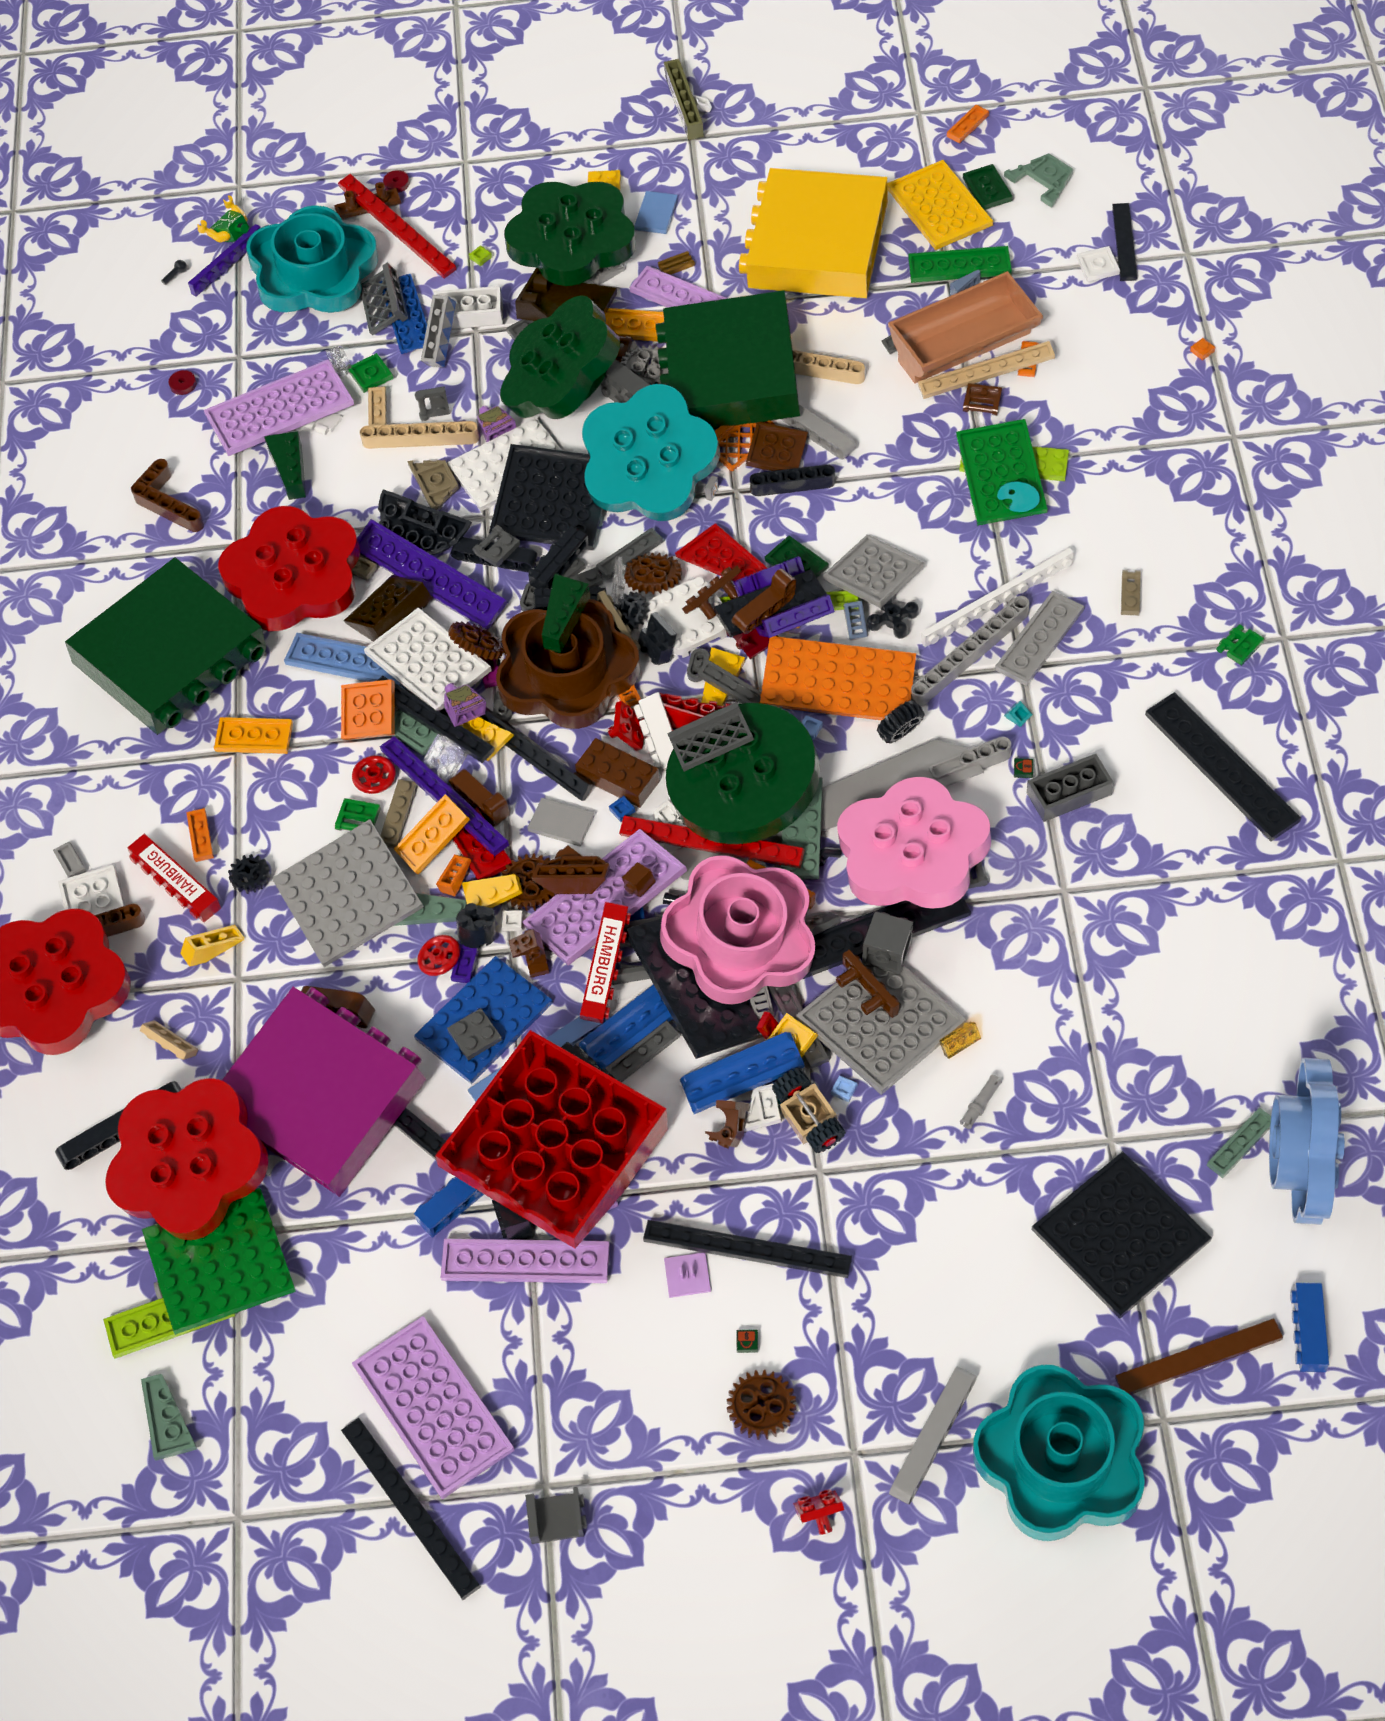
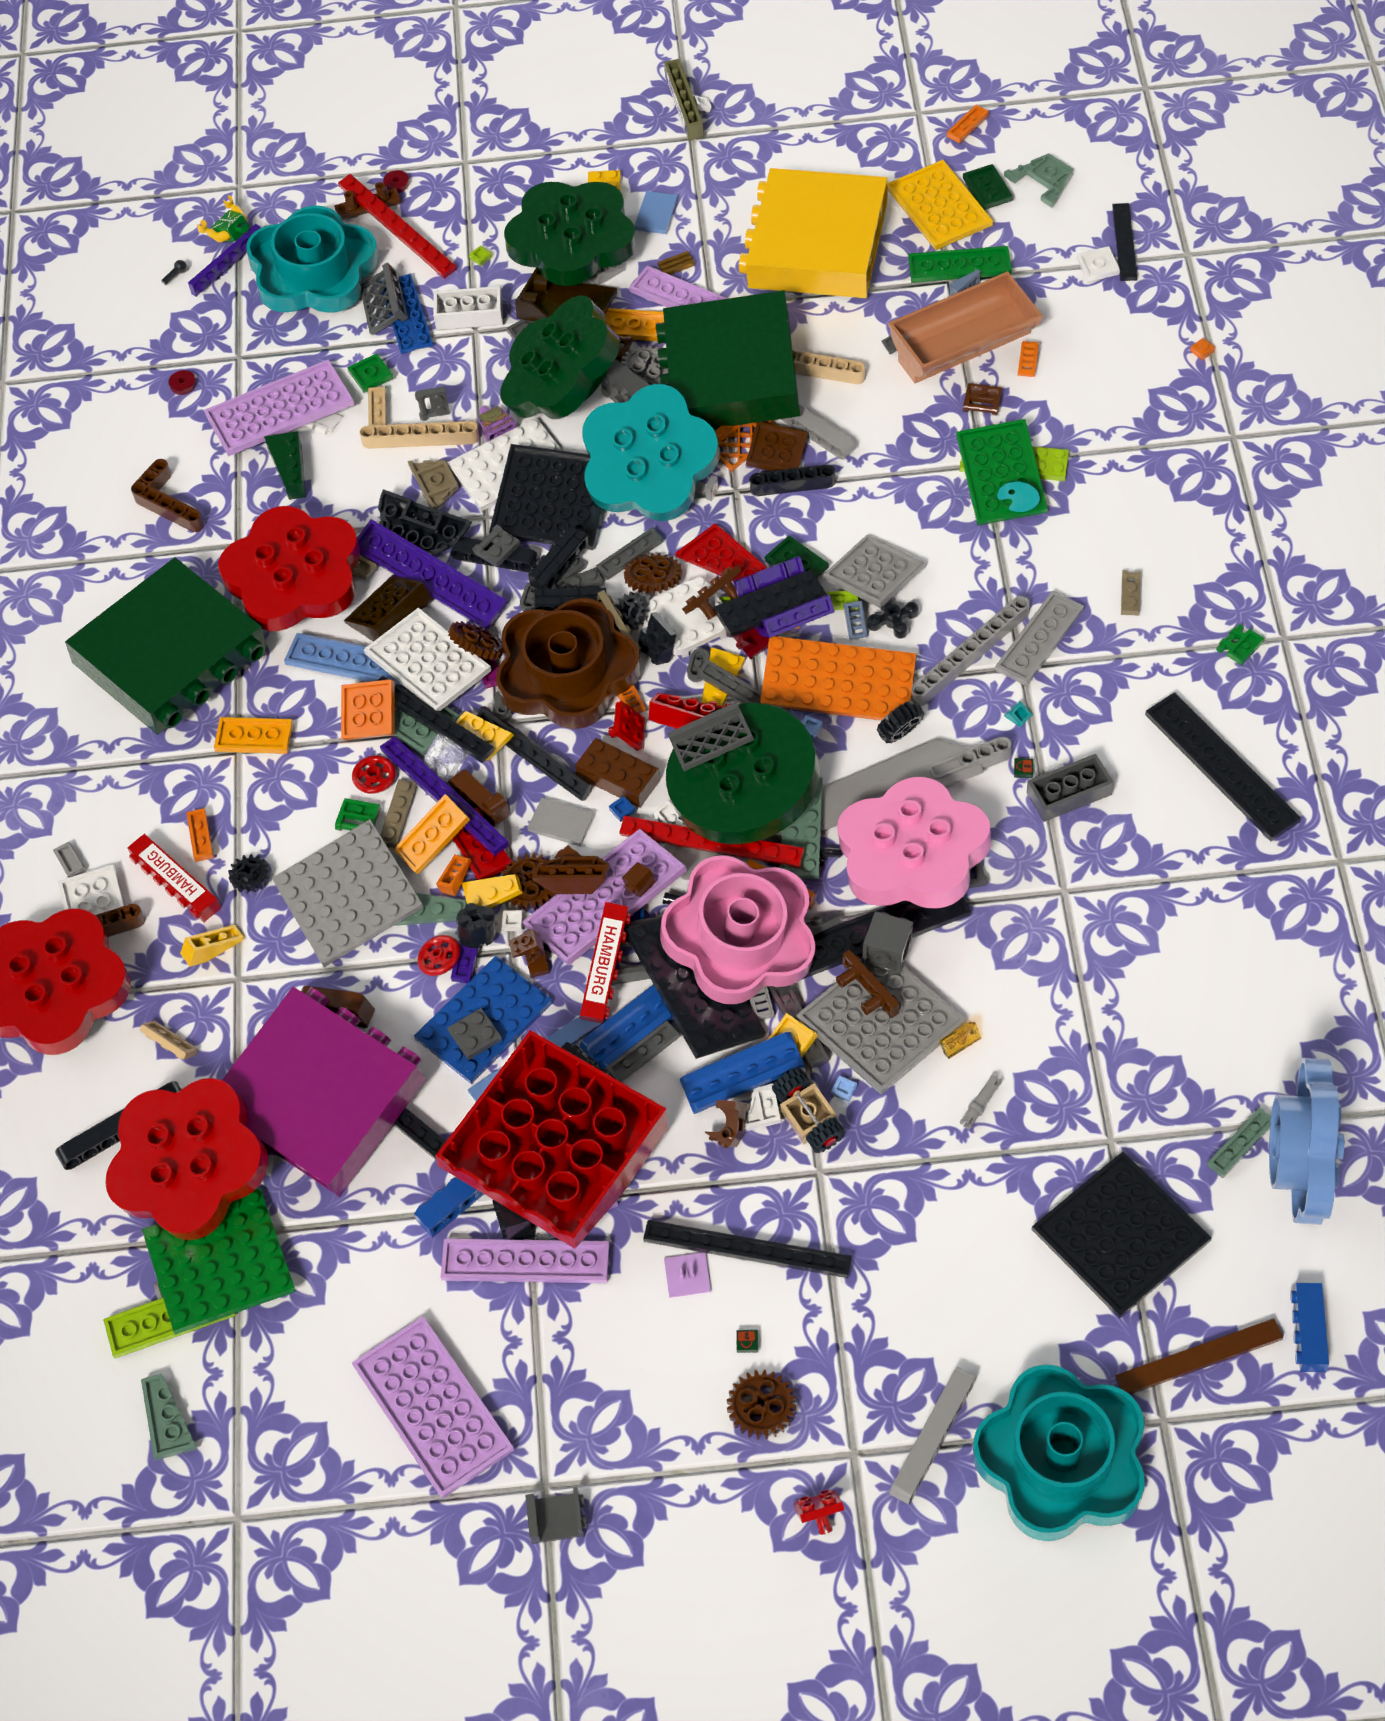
(338, 360): clear hips -> none
(411, 1509): black plate -> none
(438, 331): light grey brick -> none
(463, 704): medium lavender torso -> none
(564, 609): dark green wedge -> none
(618, 580): clear plate -> none
(657, 725): white windscreen -> none
(767, 603): reddish brown beam -> none
(767, 1024): red tile -> none
(986, 369): tan plate -> none
(997, 597): white plate -> none

